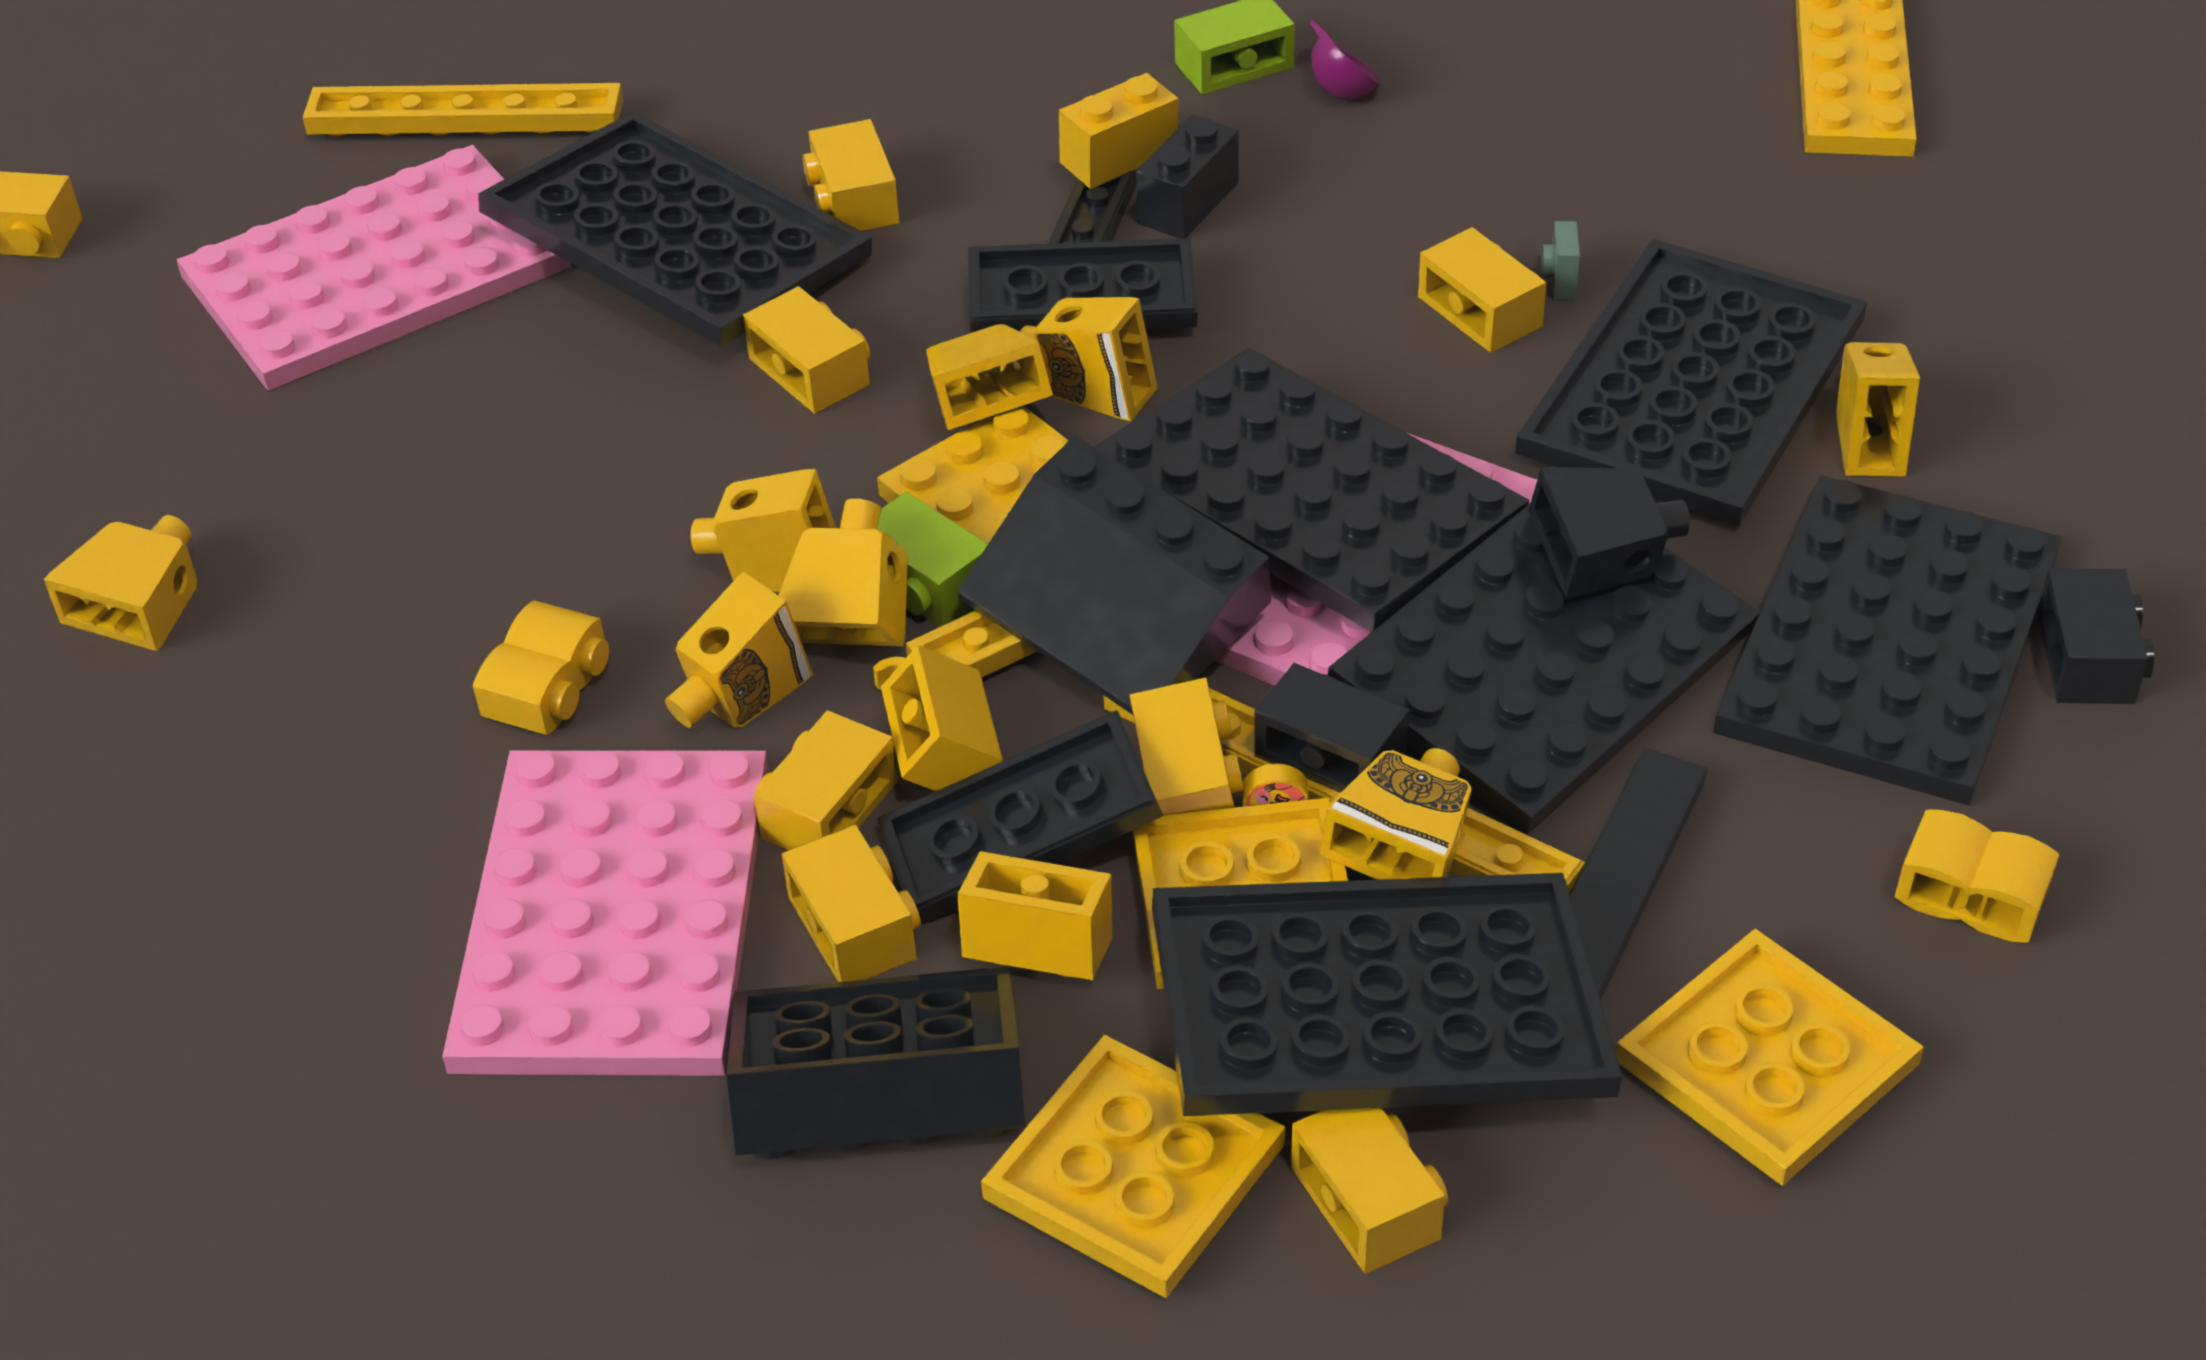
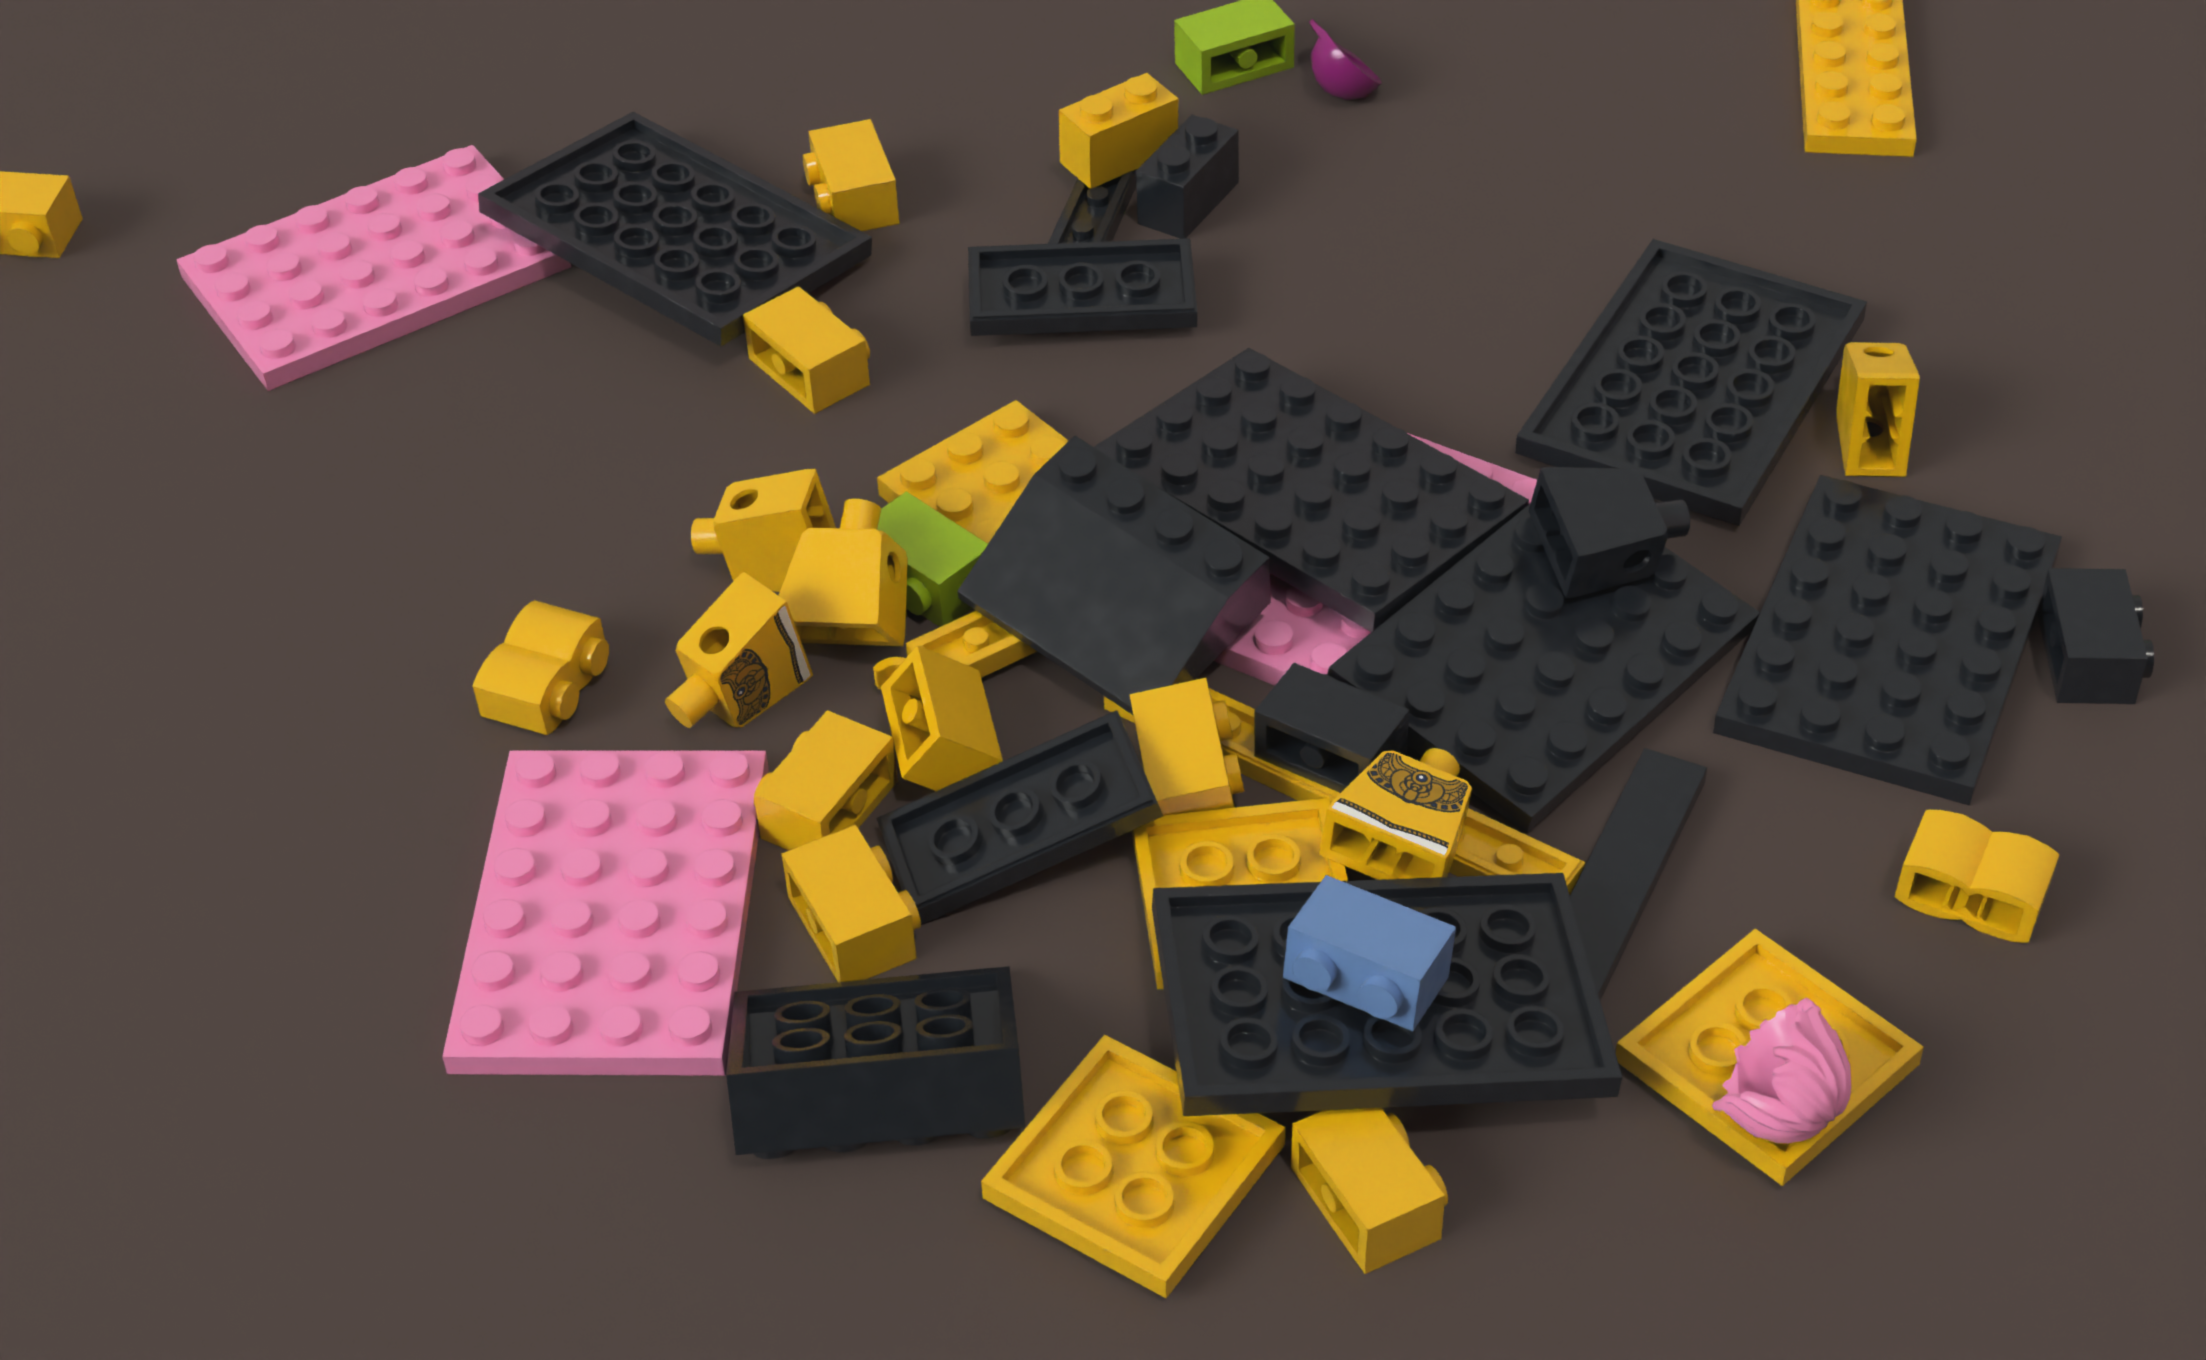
(127, 582): yellow torso -> none
(462, 108): yellow plate -> none
(982, 377): yellow torso -> none
(1036, 915): yellow brick -> none
(1097, 354): yellow torso -> none
(1274, 785): yellow tile -> none
(1369, 952): none -> medium blue brick
(1482, 289): yellow brick -> none
(1561, 260): sand green plate -> none
(1788, 1077): none -> bright pink hair

